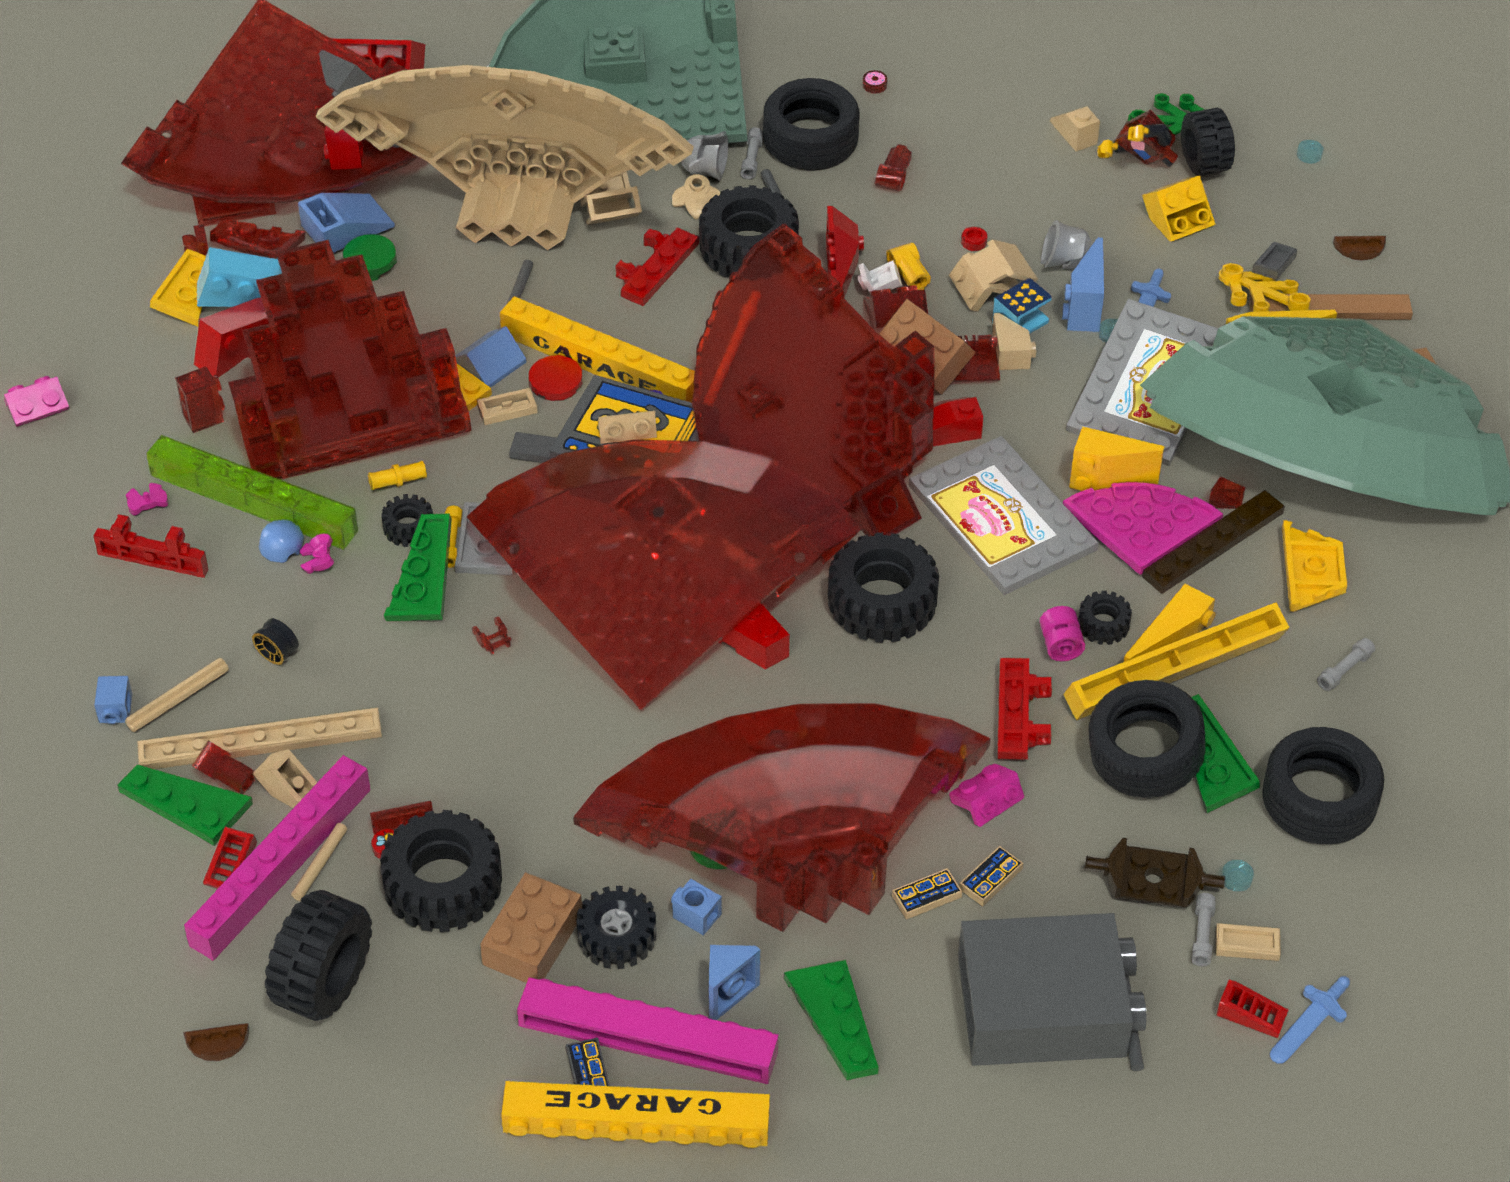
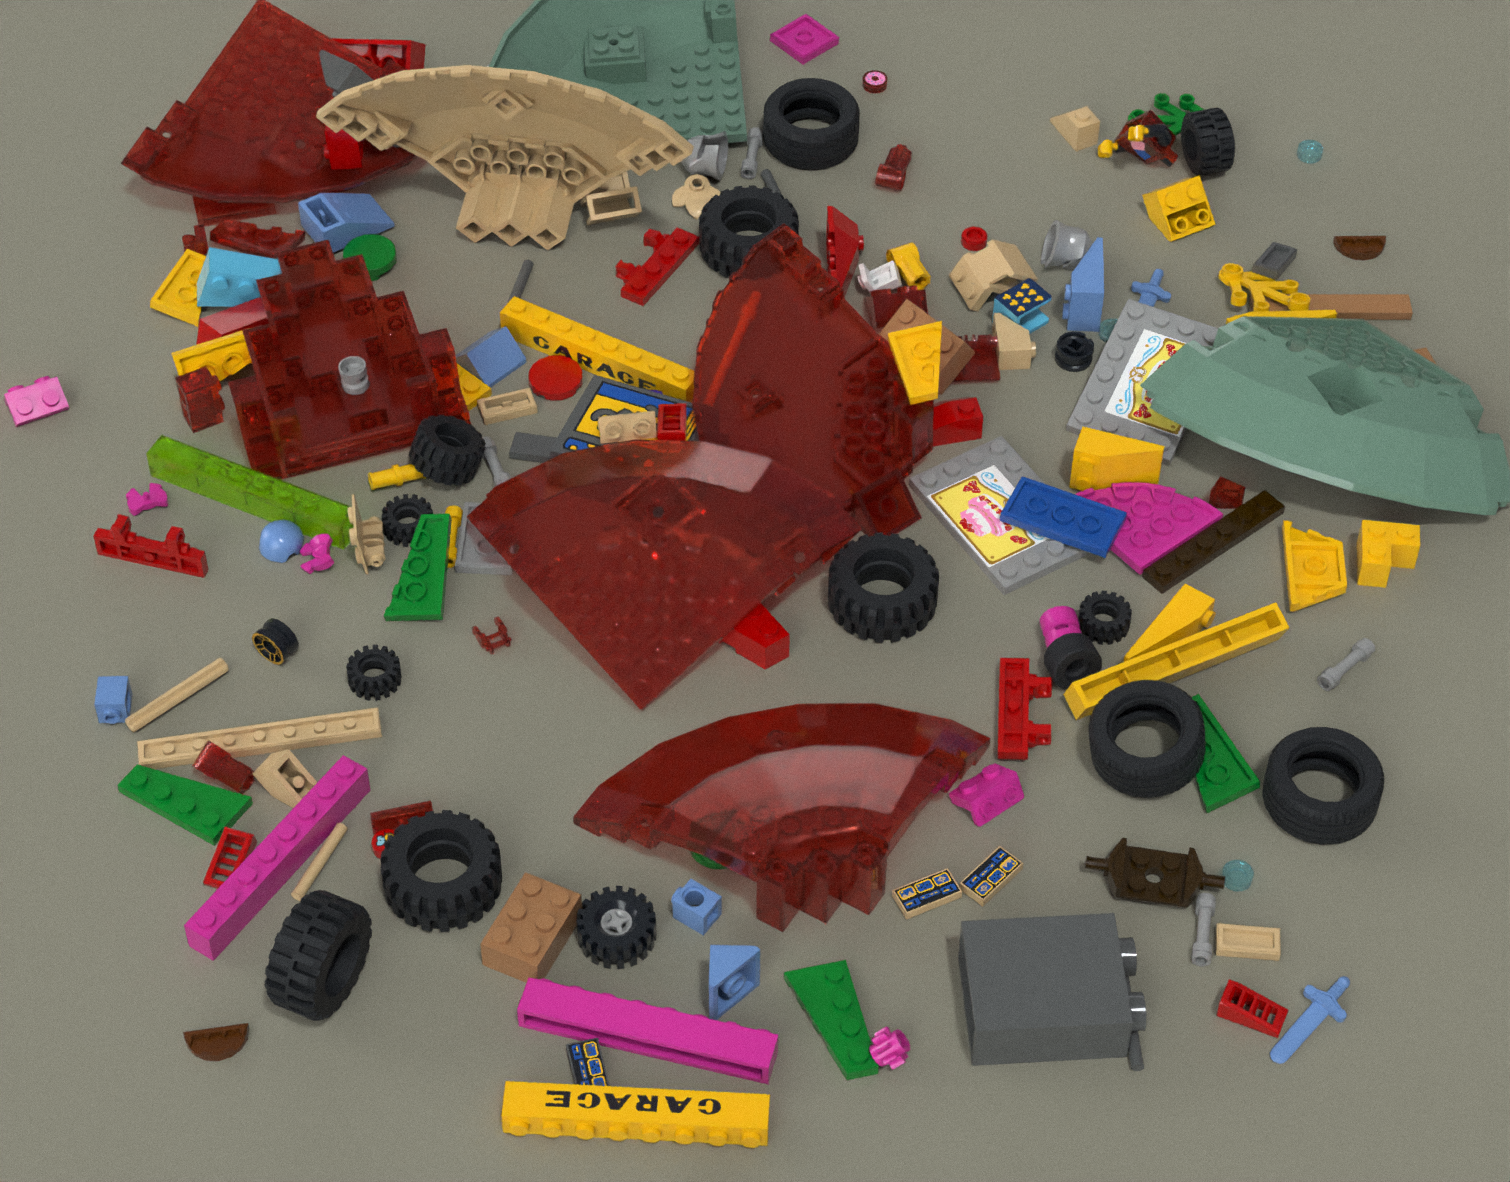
(221, 356): none -> yellow wing
(354, 375): none -> light grey wheel
(367, 536): none -> tan hinge
(375, 685): none -> black tyre
(447, 450): none -> black tyre
(494, 463): none -> light grey bar
(672, 427): none -> red slope
(804, 39): none -> dark pink tile
(889, 1047): none -> dark pink gear
(918, 360): none -> yellow wing
(1063, 516): none -> blue tile
(1071, 659): none -> black tyre
(1074, 351): none -> black wheel
(1385, 546): none -> yellow brick

